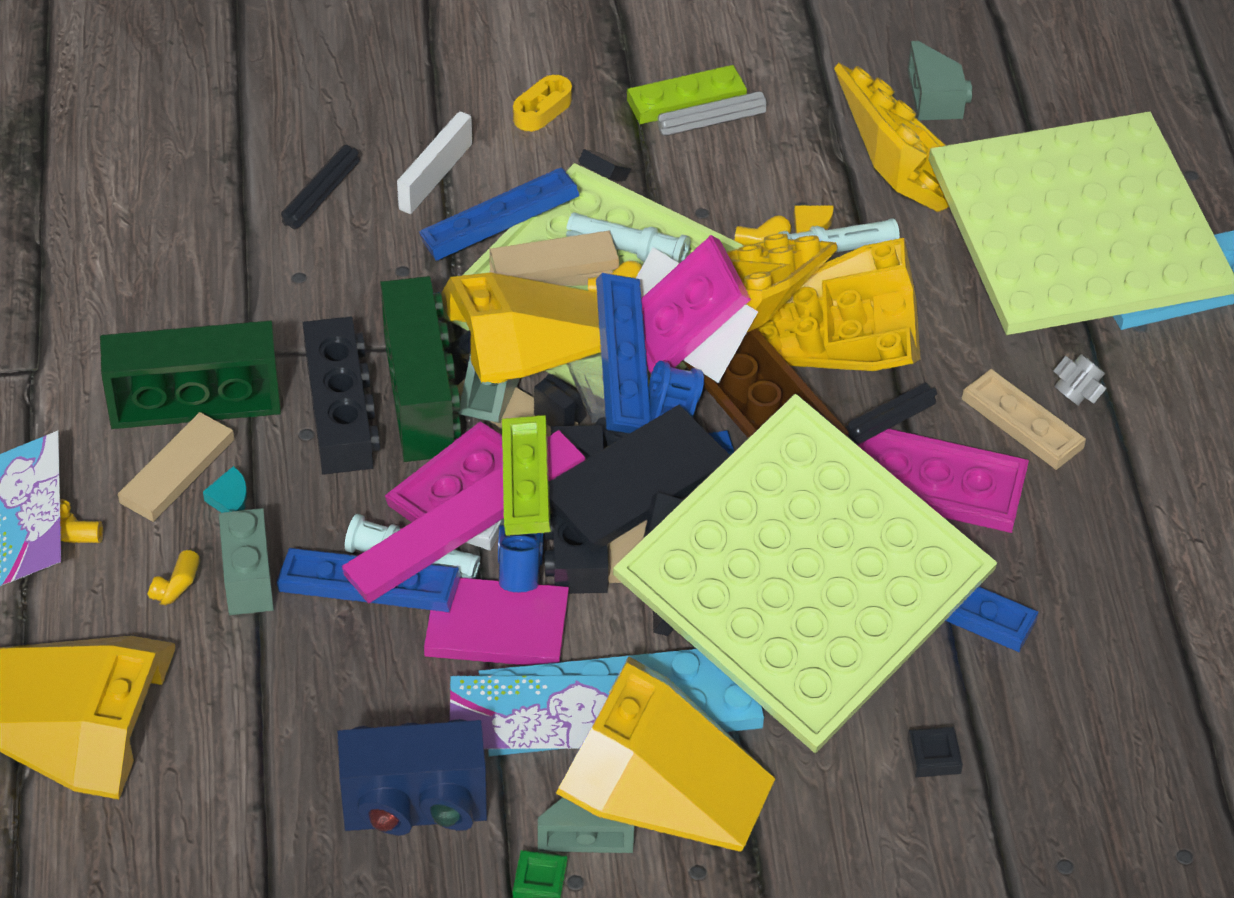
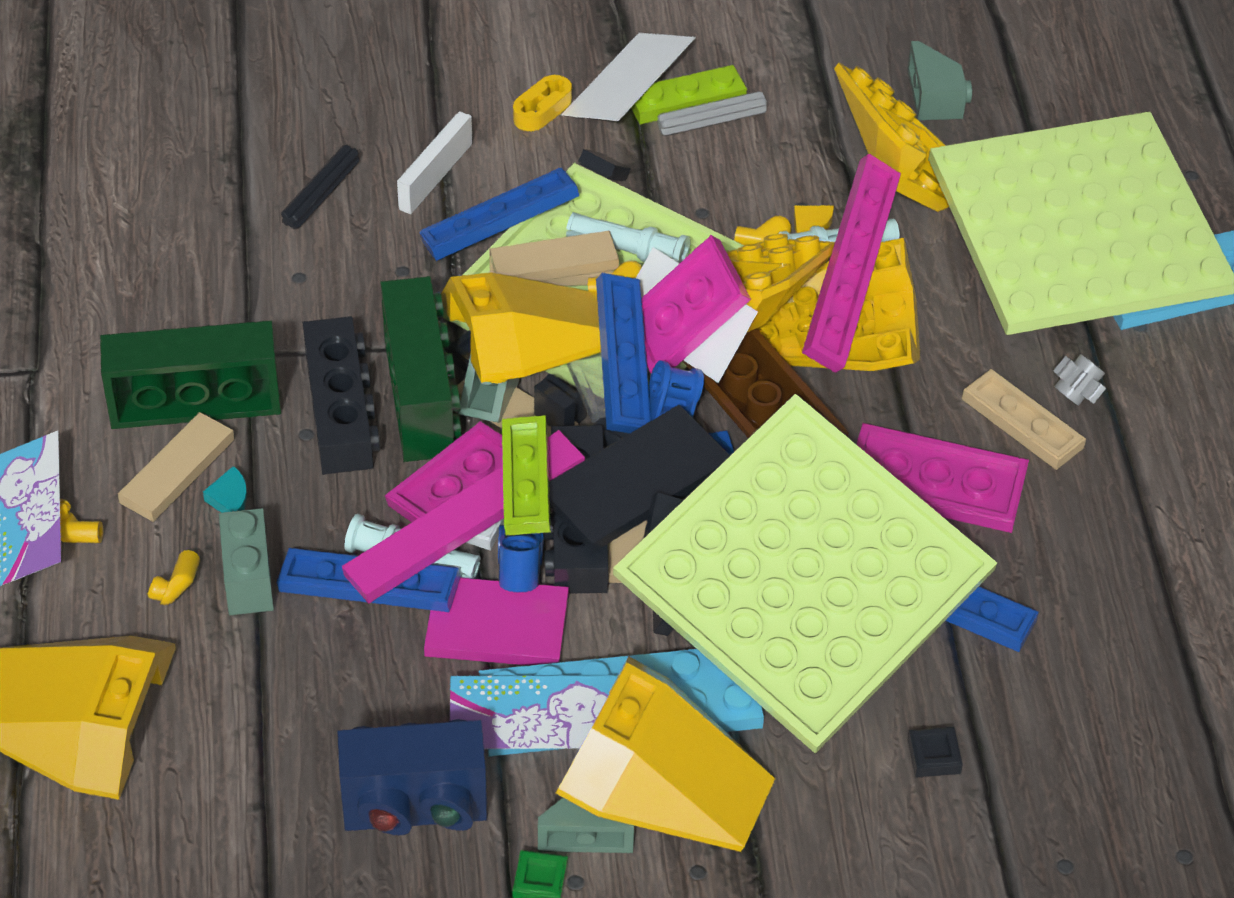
(628, 76): none -> white sticker
(851, 263): none -> dark pink plate
(891, 413): black axle -> none

